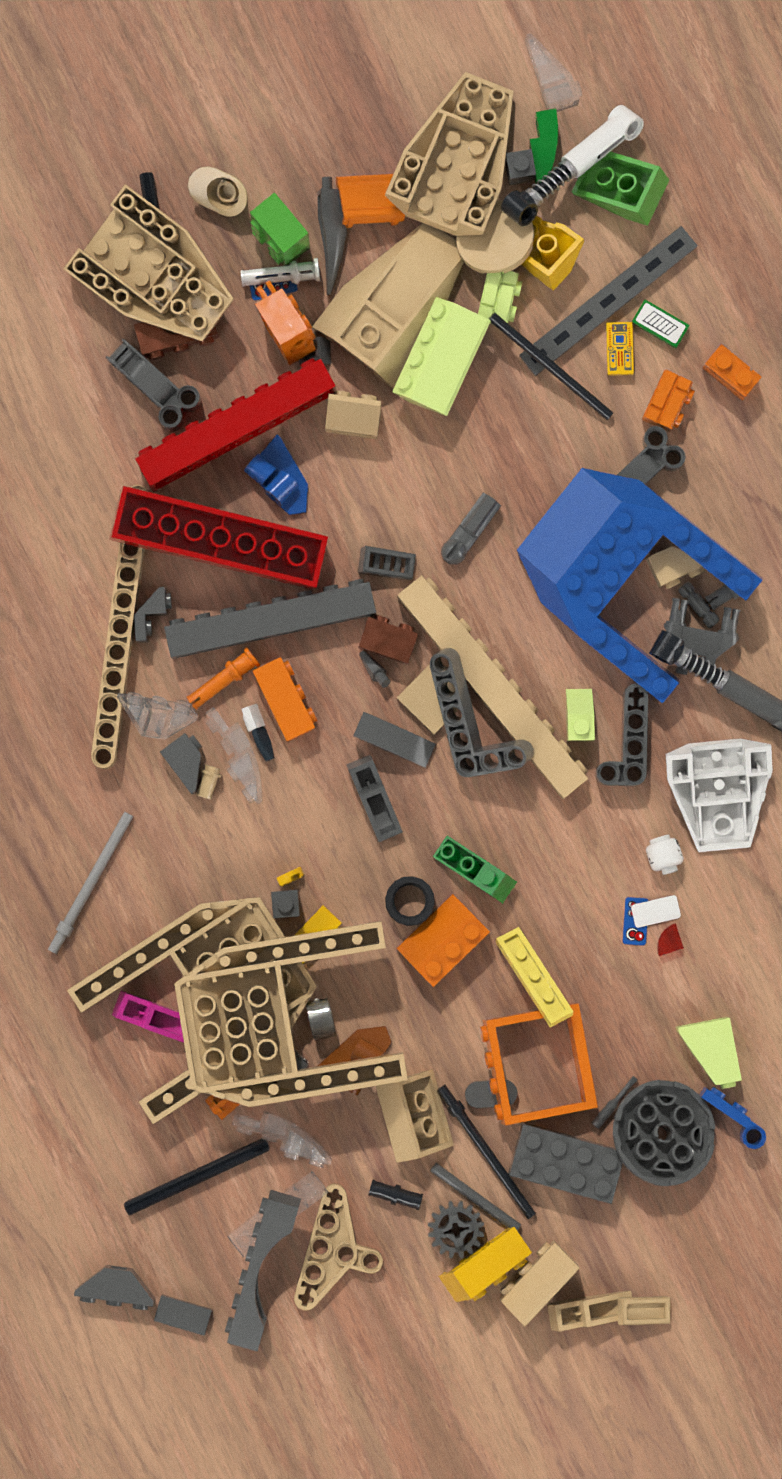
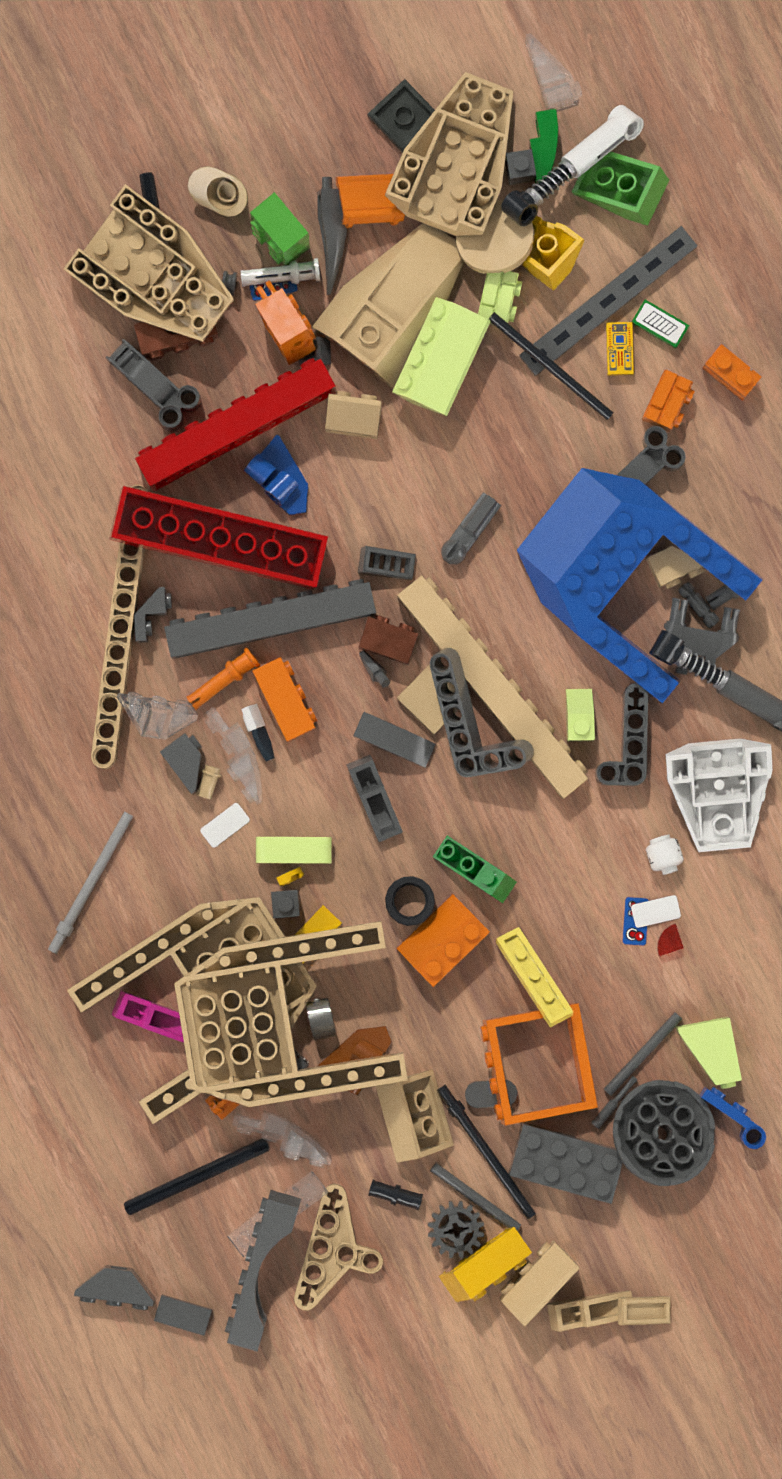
(224, 825): none -> white sticker
(230, 282): none -> dark grey bush
(294, 850): none -> yellowish green beam
(401, 114): none -> pearl dark grey tile
(642, 1054): none -> dark grey piece

